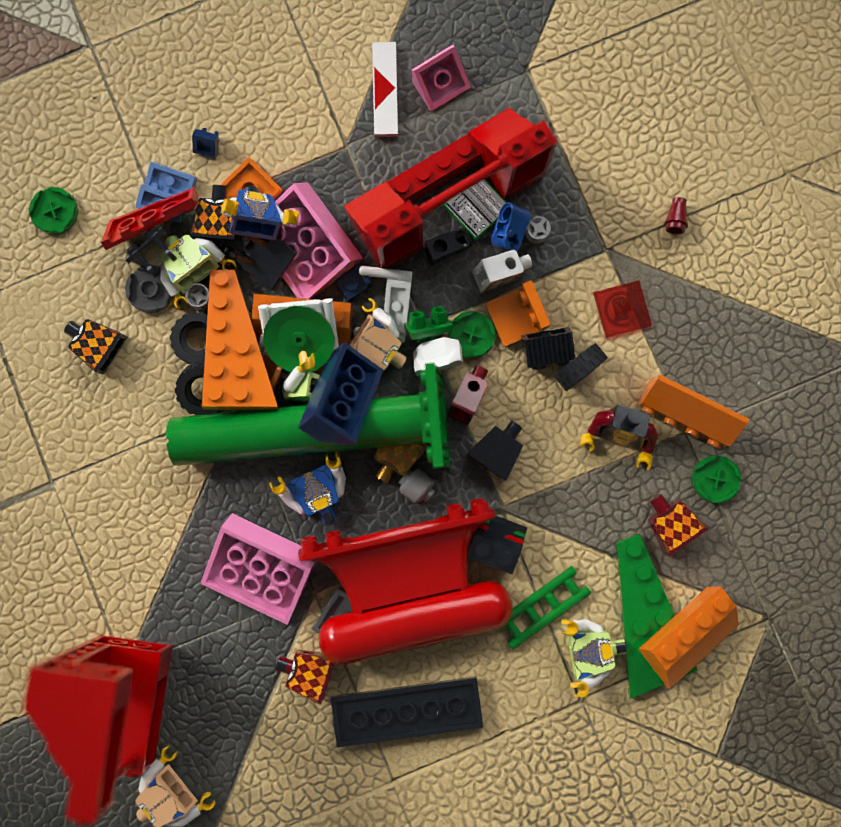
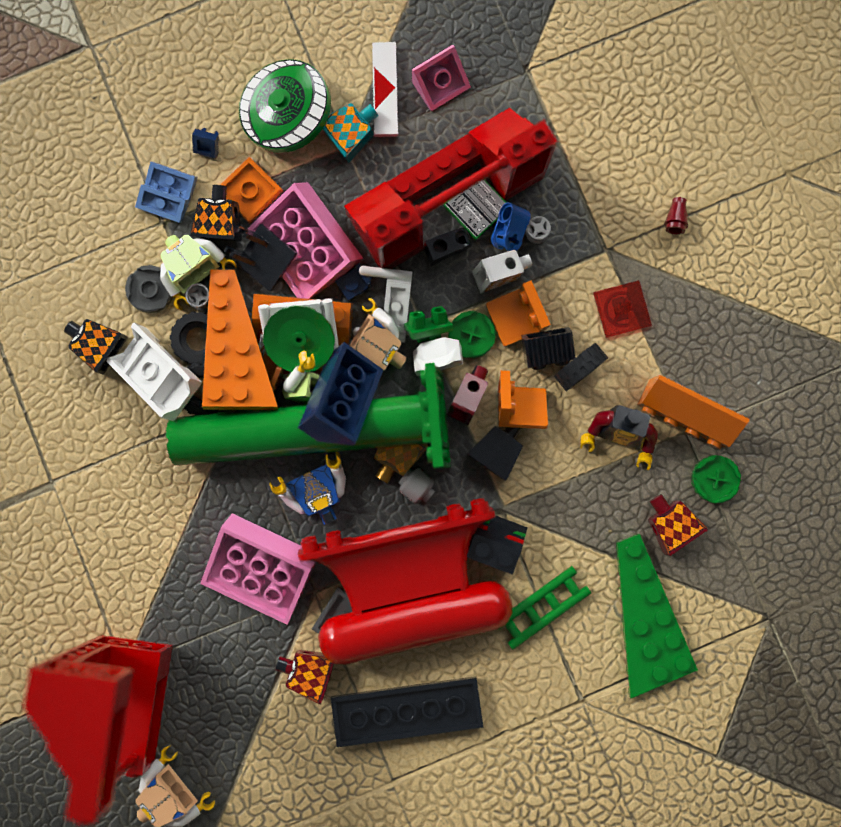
(53, 210): green tile -> none
(135, 249): black plate -> none
(147, 217): red wing -> none
(155, 374): none -> white piece
(256, 214): torso -> none
(285, 106): none -> dish
(350, 129): none -> teal torso
(521, 405): none -> orange bracket
(590, 653): torso -> none
(691, 635): orange slope -> none

